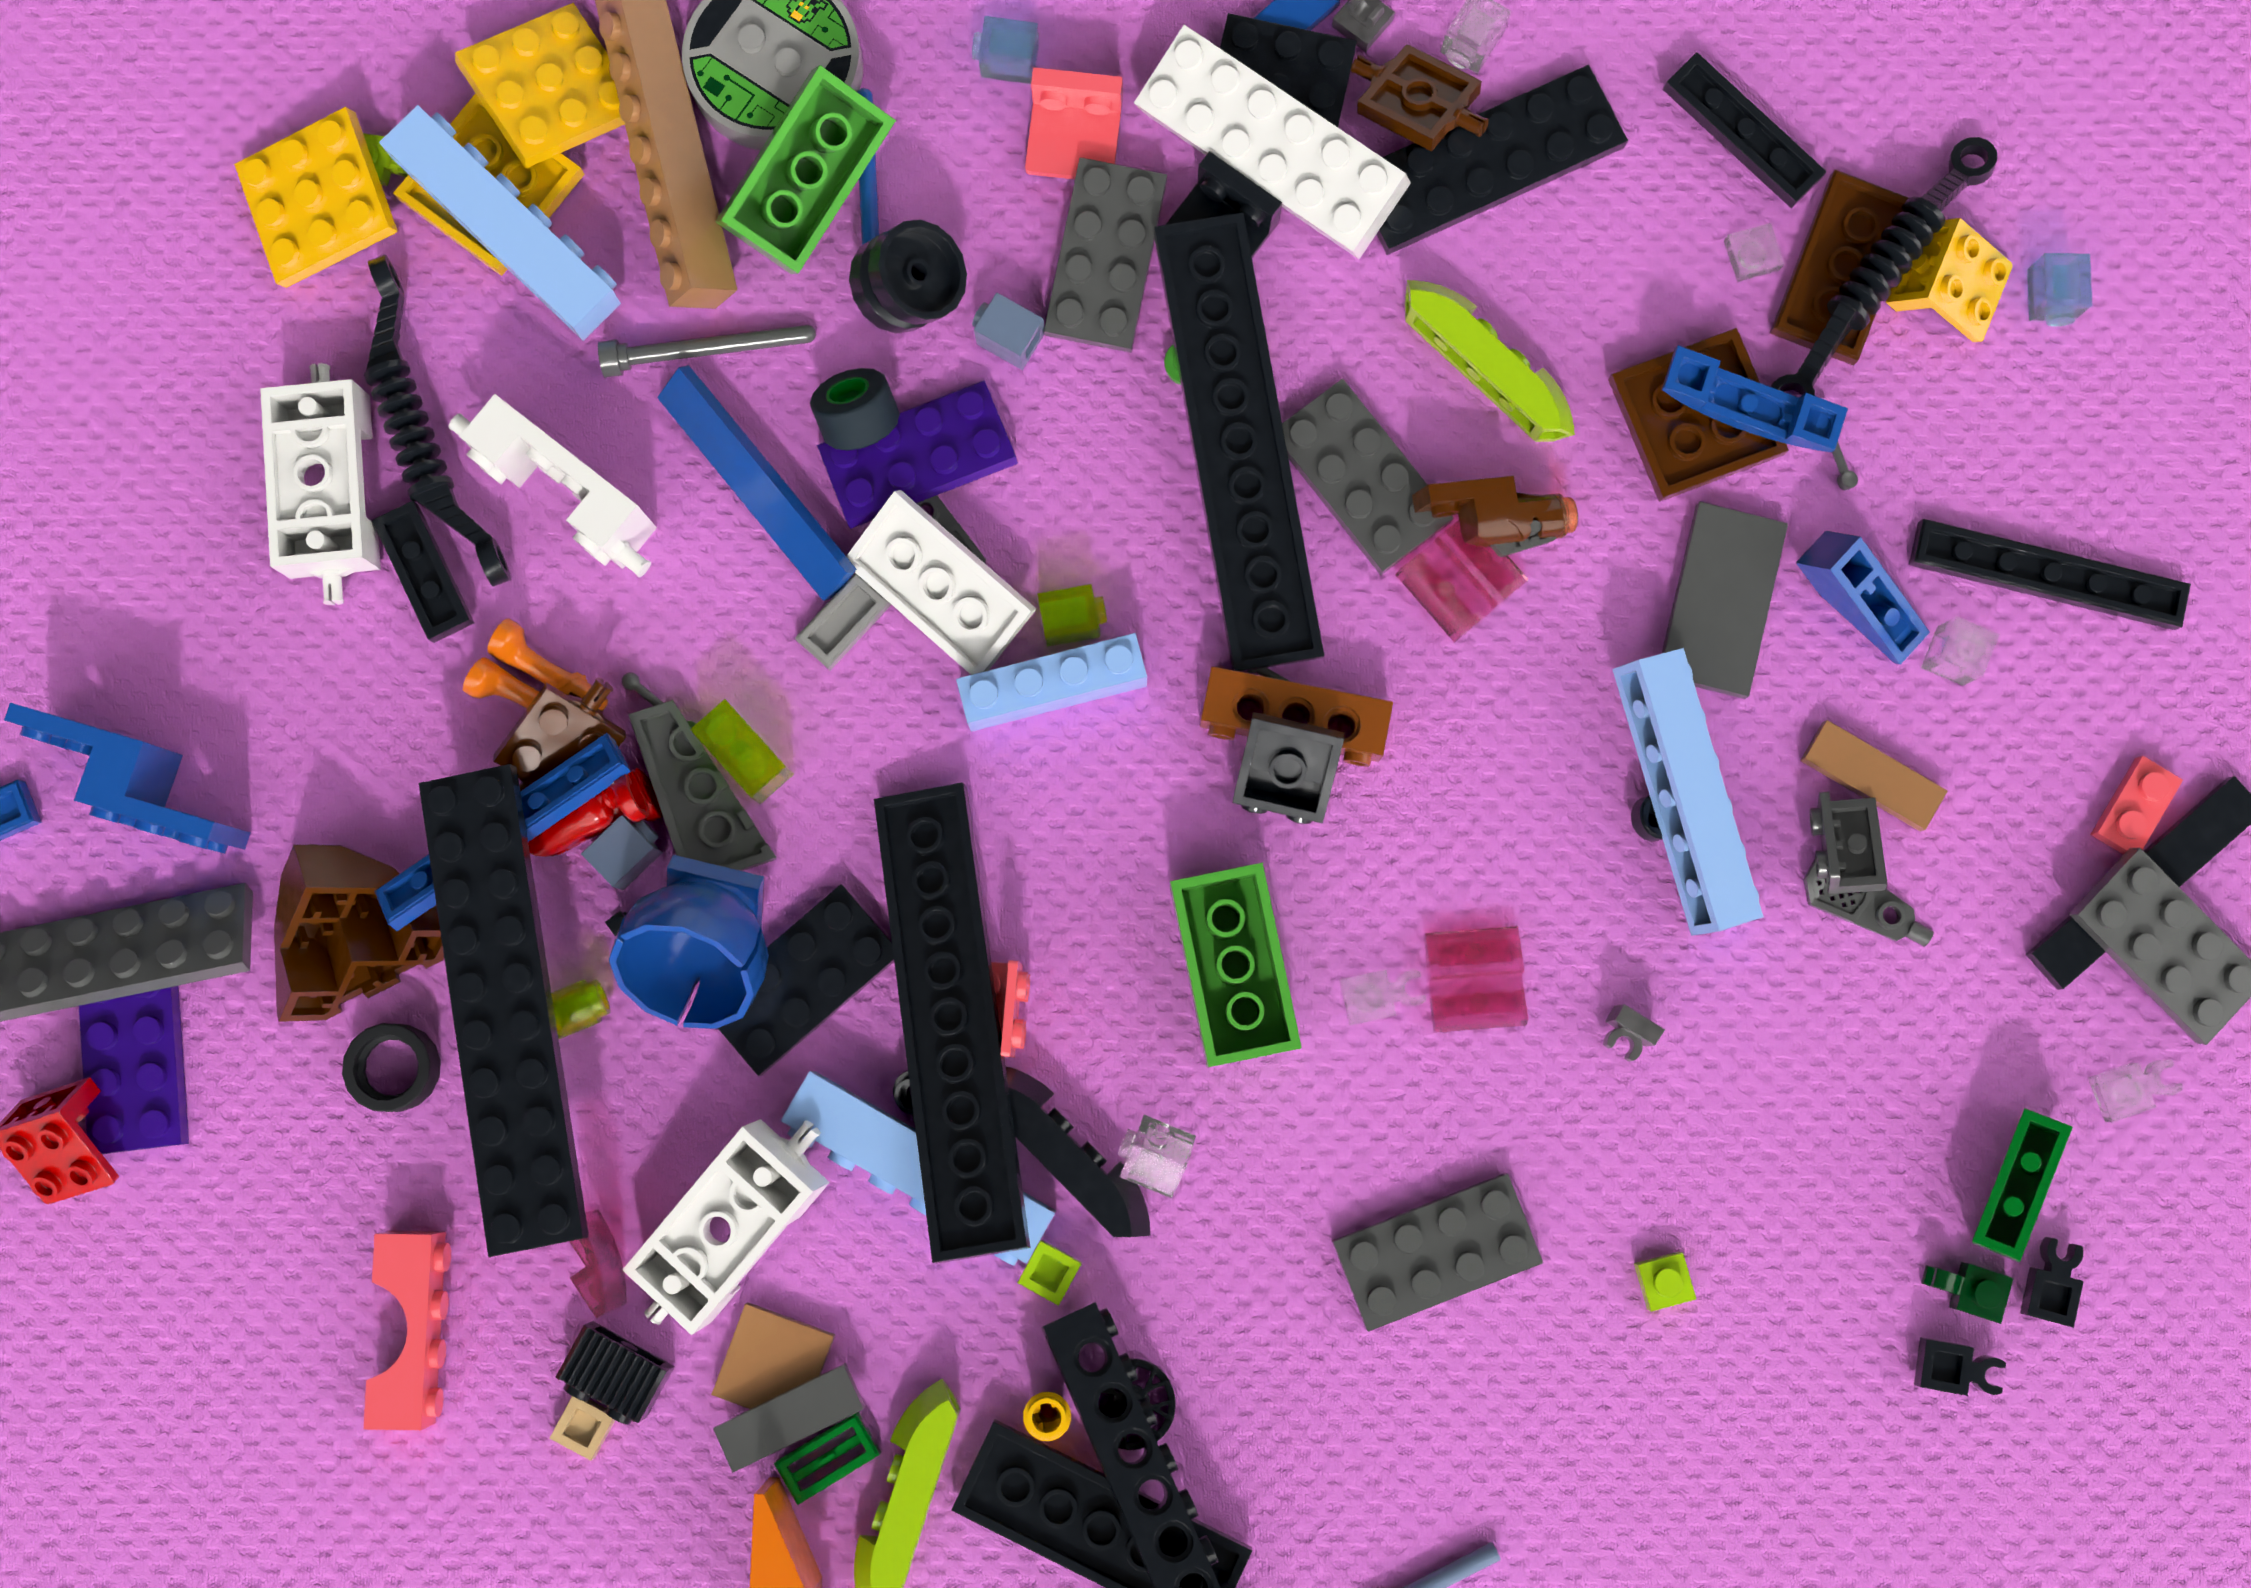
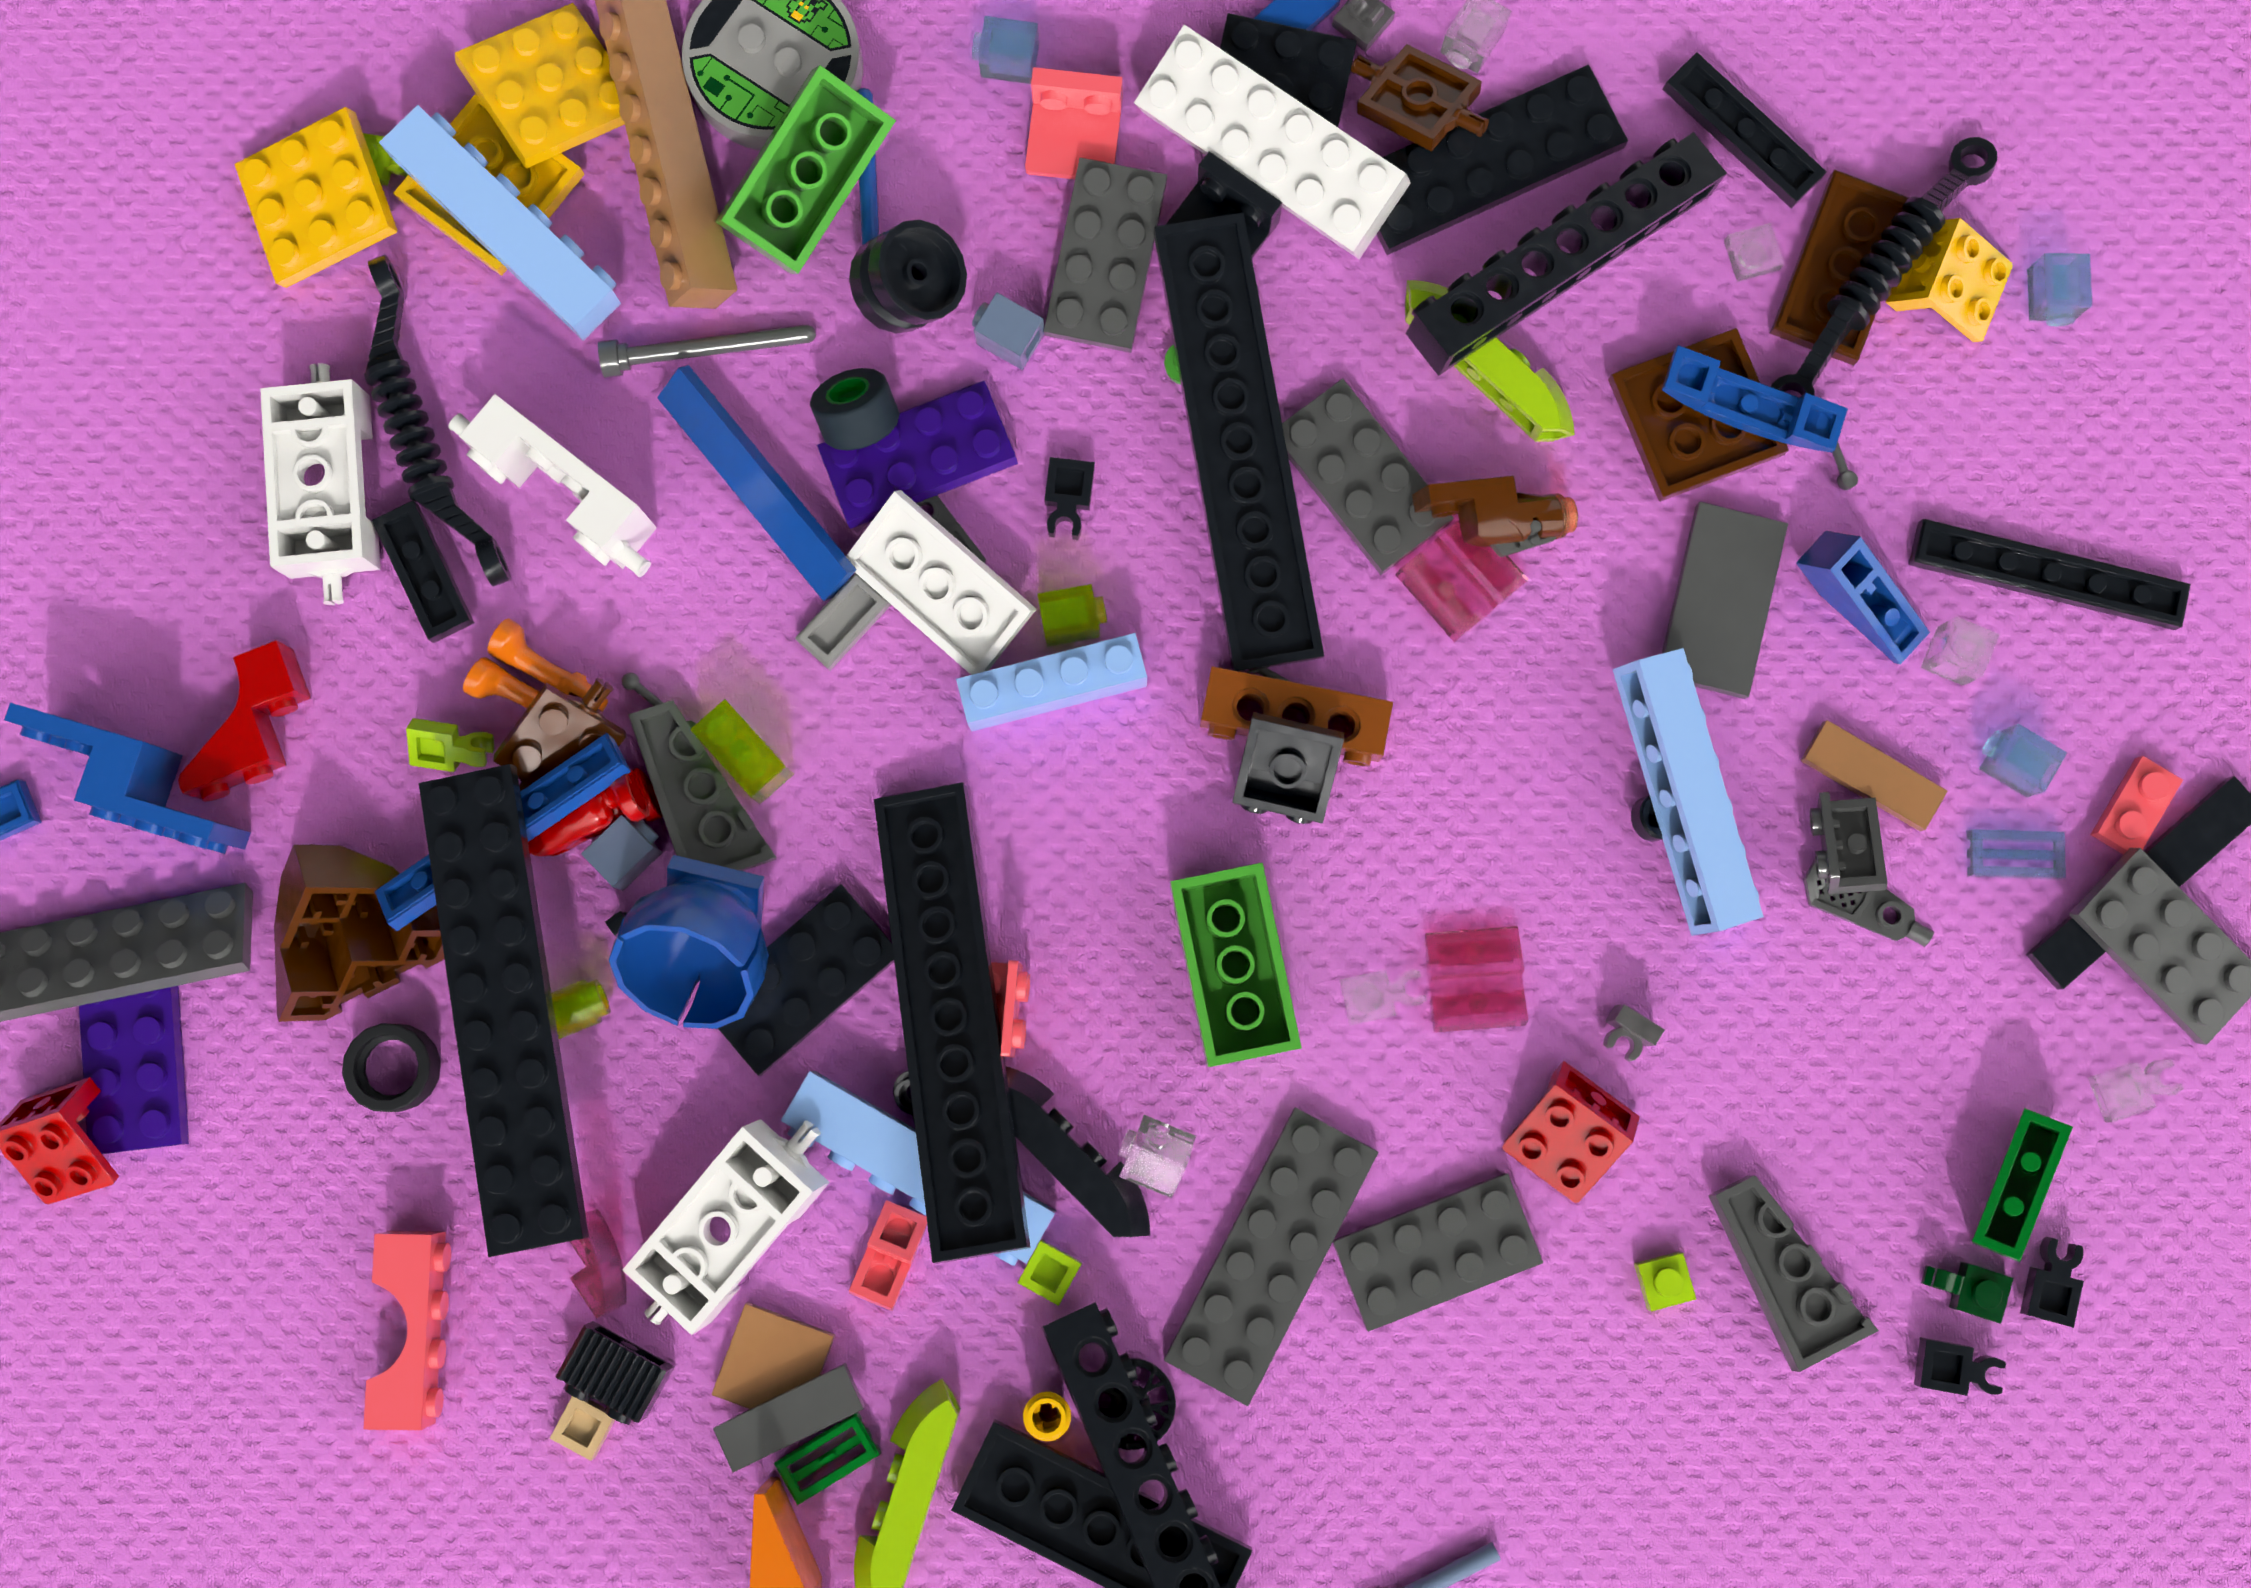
(246, 742): none -> red arch
(441, 748): none -> lime plate
(889, 1255): none -> coral slope
(1068, 489): none -> black plate
(1270, 1256): none -> dark grey plate
(1446, 341): none -> black brick
(1572, 1133): none -> bracket
(1796, 1292): none -> dark grey wing
(1977, 854): none -> clear light blue tile
(2021, 760): none -> clear light blue brick

